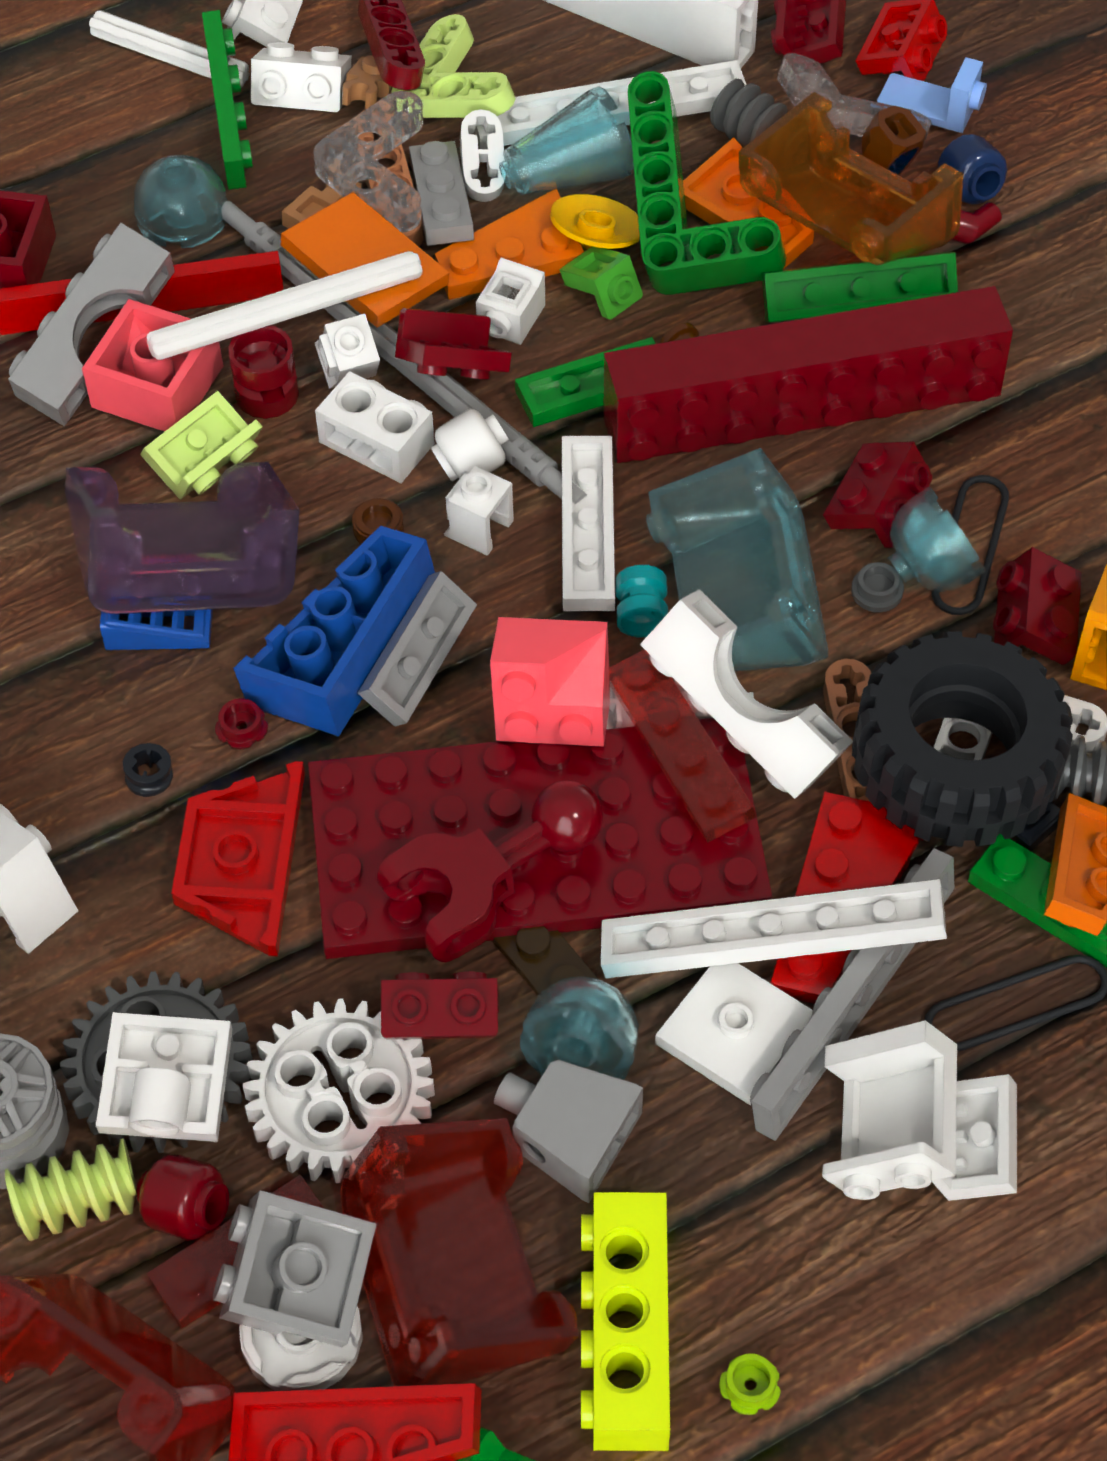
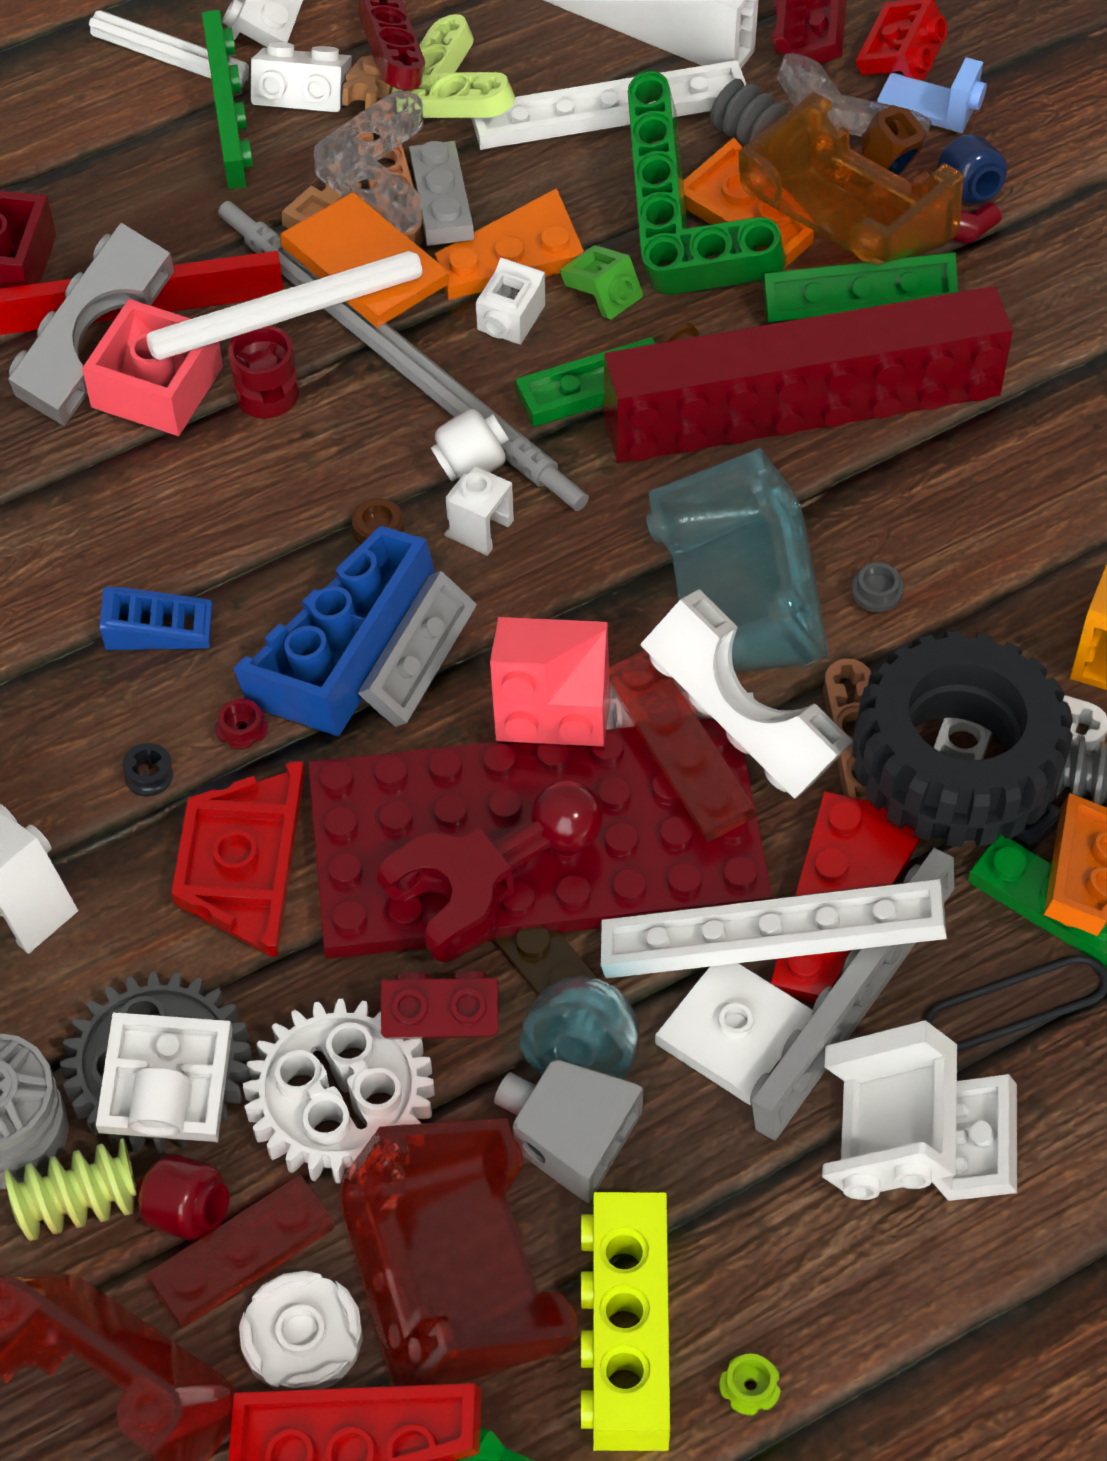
(179, 201): clear light blue cylinder -> none
(185, 552): clear purple windscreen -> none
(200, 445): yellowish green bracket -> none
(294, 1269): light grey plate -> none
(347, 347): white window -> none
(375, 426): white brick -> none
(449, 340): dark red bracket -> none
(472, 156): white beam -> none
(571, 148): clear light blue cone -> none
(588, 524): white plate -> none
(596, 221): yellow dish -> none
(641, 599): teal wheel -> none
(877, 486): dark red bracket -> none
(932, 546): clear light blue cylinder -> none
(992, 546): black piece -> none
(1039, 605): dark red bracket -> none

